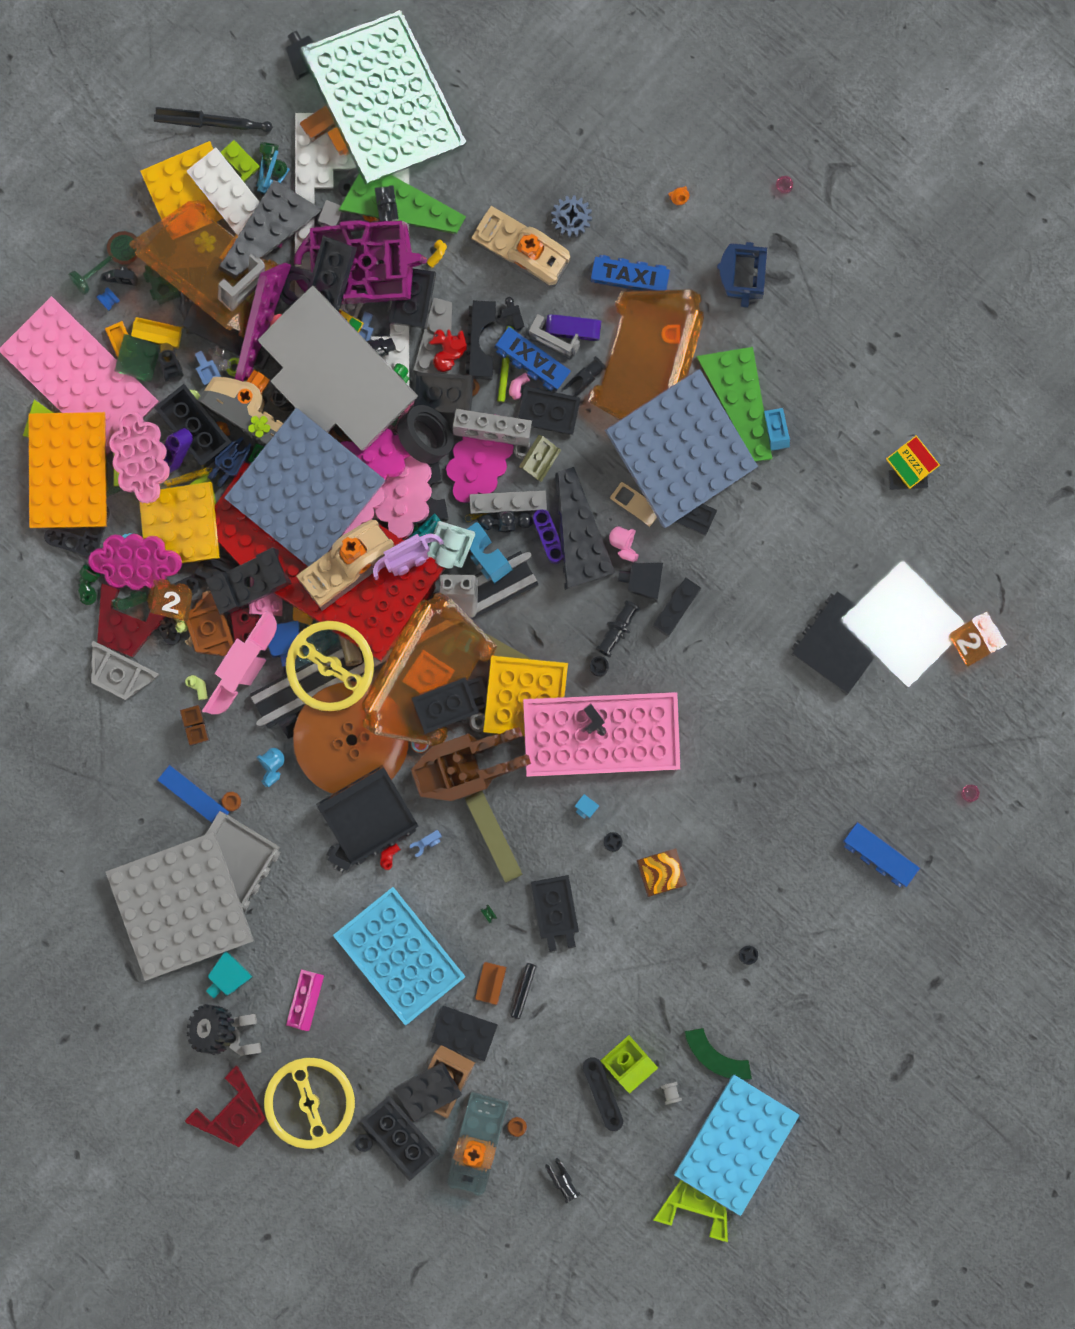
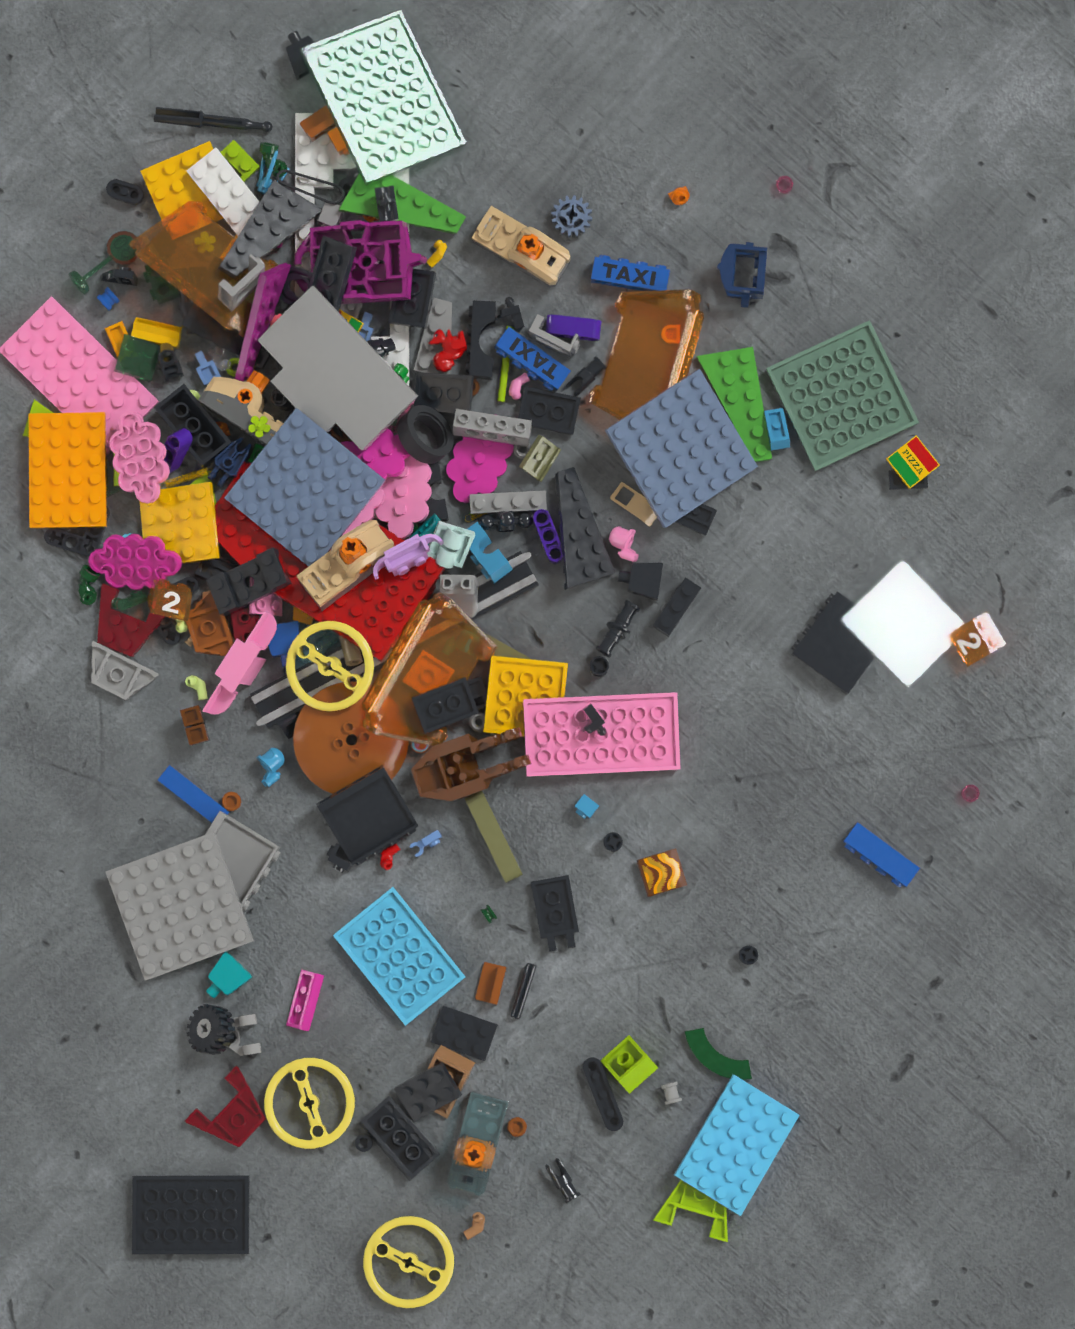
(125, 192): none -> black plate
(190, 1214): none -> black plate
(312, 178): none -> black piece
(441, 1283): none -> light yellow piece
(477, 1225): none -> medium nougat arm
(842, 395): none -> sand green plate

